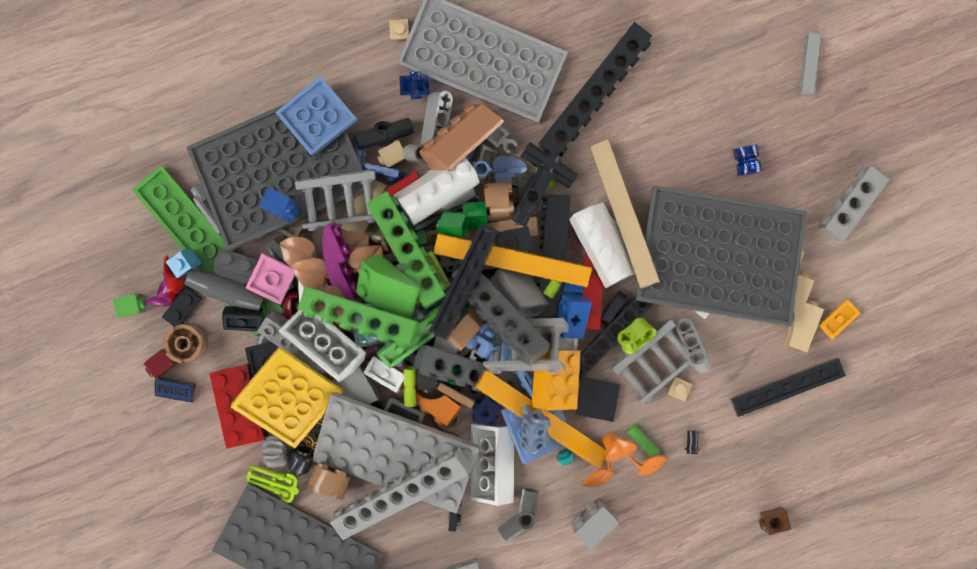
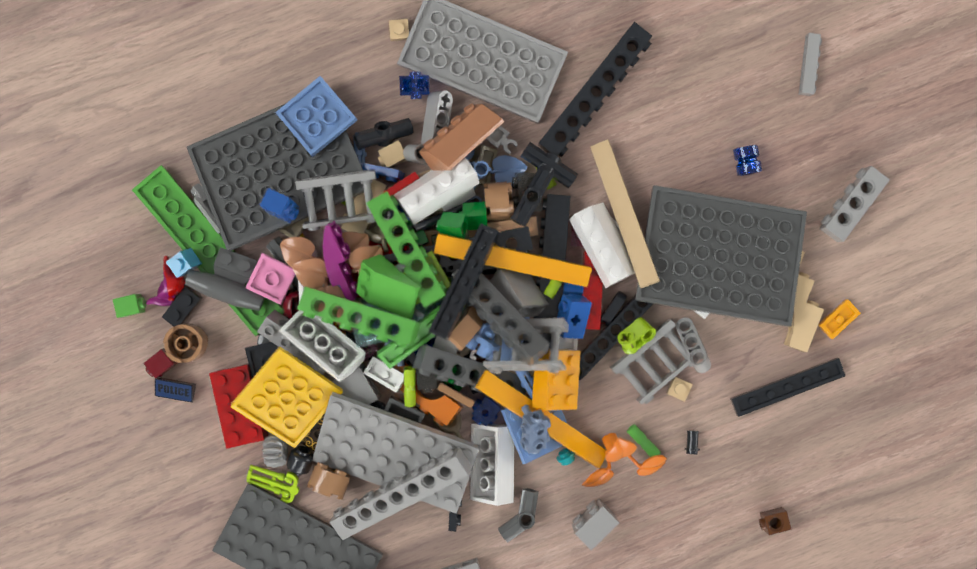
(241, 319): black slope -> none
(598, 399): black tile -> none

